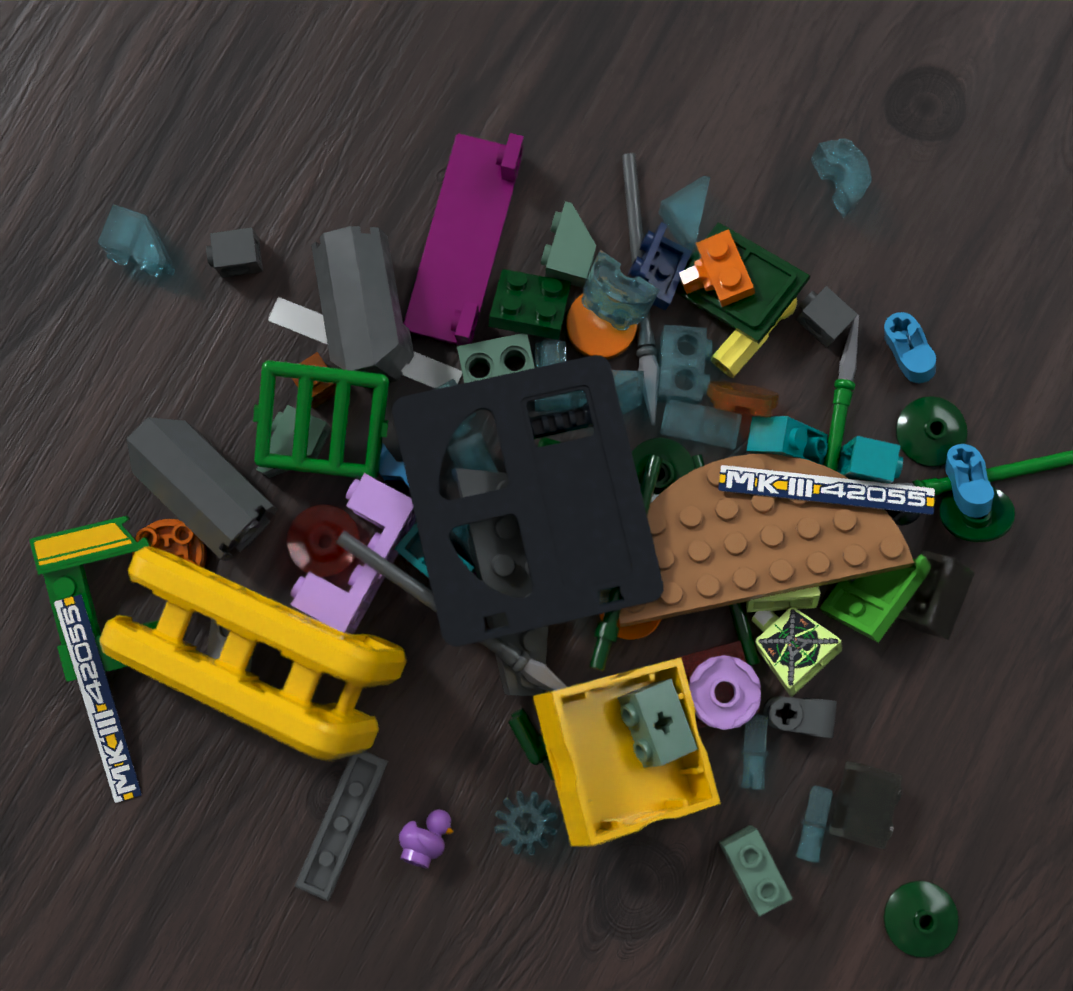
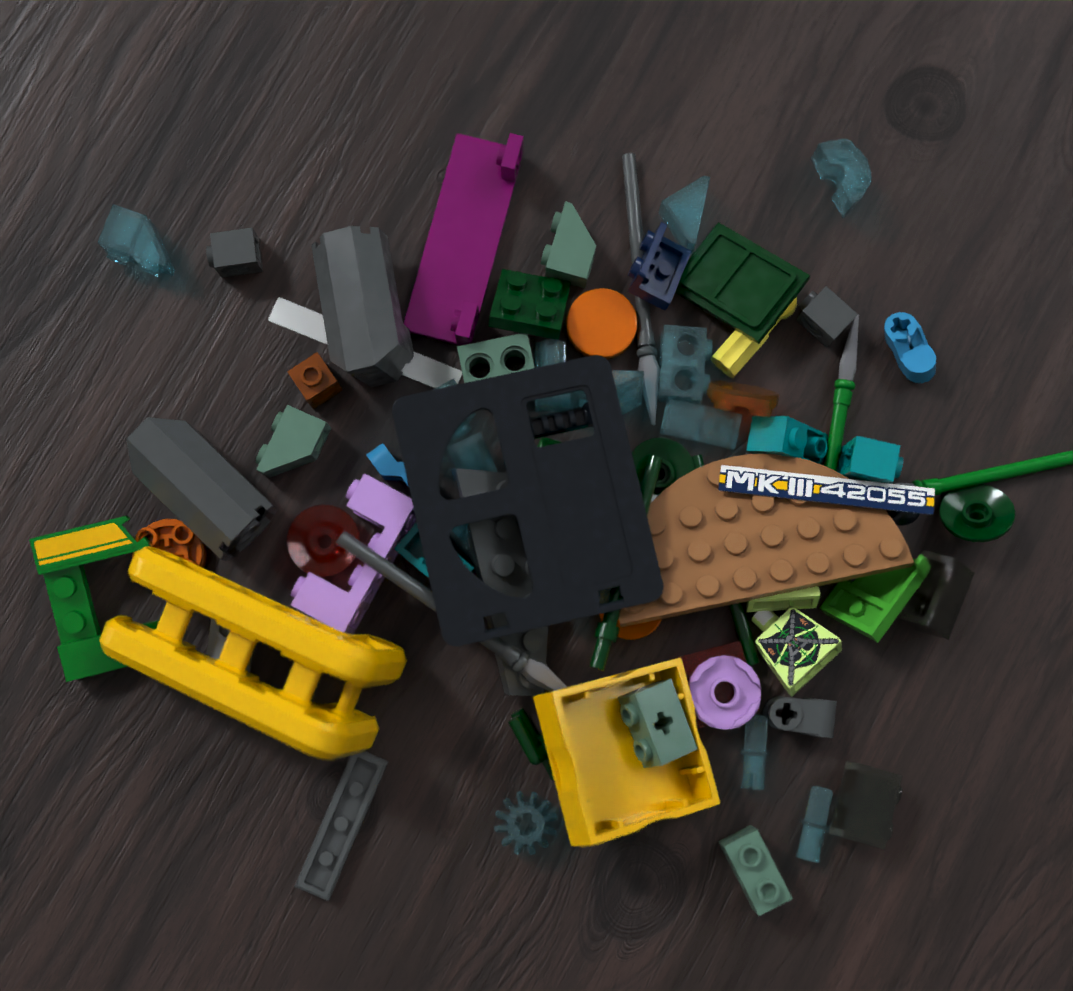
(97, 698): sticker -> none
(307, 375): green bar -> none
(424, 845): medium lavender animal -> none
(616, 296): clear light blue cylinder -> none
(719, 270): orange hinge -> none
(903, 915): dark green dish -> none
(915, 435): dark green dish -> none
(965, 465): dark azure piece -> none

